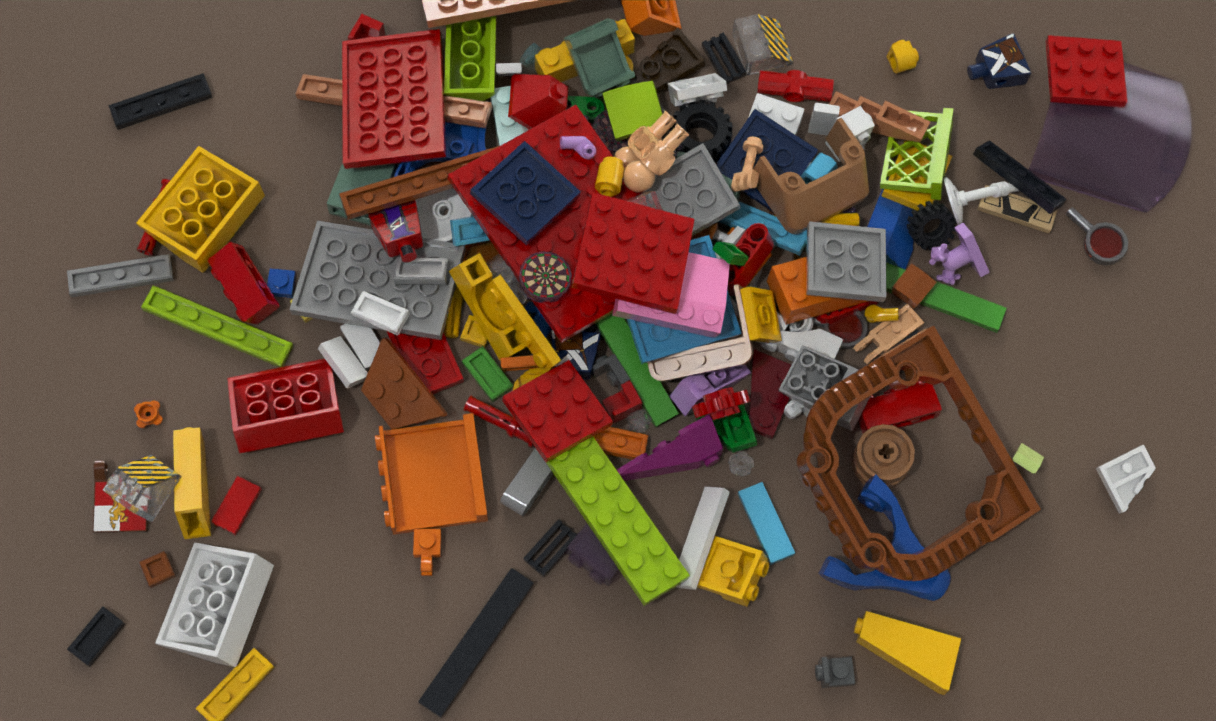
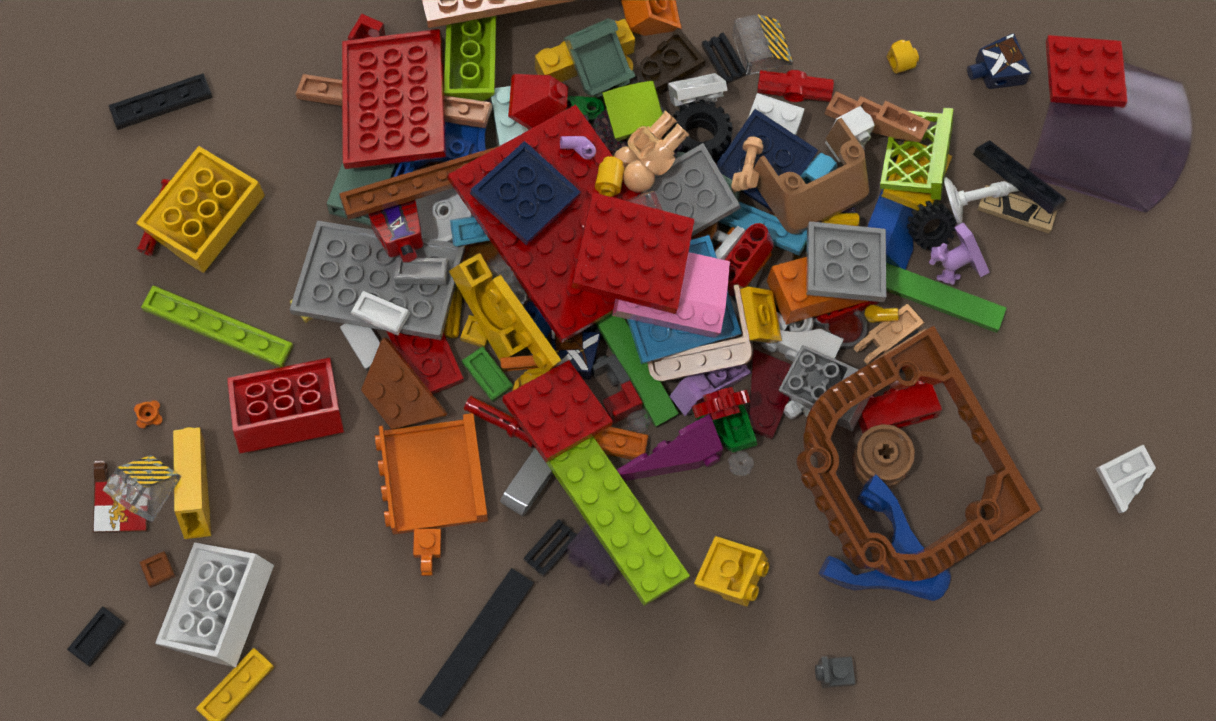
(120, 275): light grey tile -> none
(236, 505): red tile -> none
(243, 283): red brick -> none
(281, 282): blue plate -> none
(343, 362): white tile -> none
(508, 69): white tile -> none
(528, 56): clear light blue tile -> none
(545, 277): tile -> none
(702, 534): white tile -> none
(730, 253): green tile -> none
(766, 523): medium azure tile -> none
(823, 118): white tile -> none
(911, 648): yellow slope -> none
(913, 286): dark orange piece -> none
(1028, 458): yellowish green tile -> none
(1104, 242): piece -> none

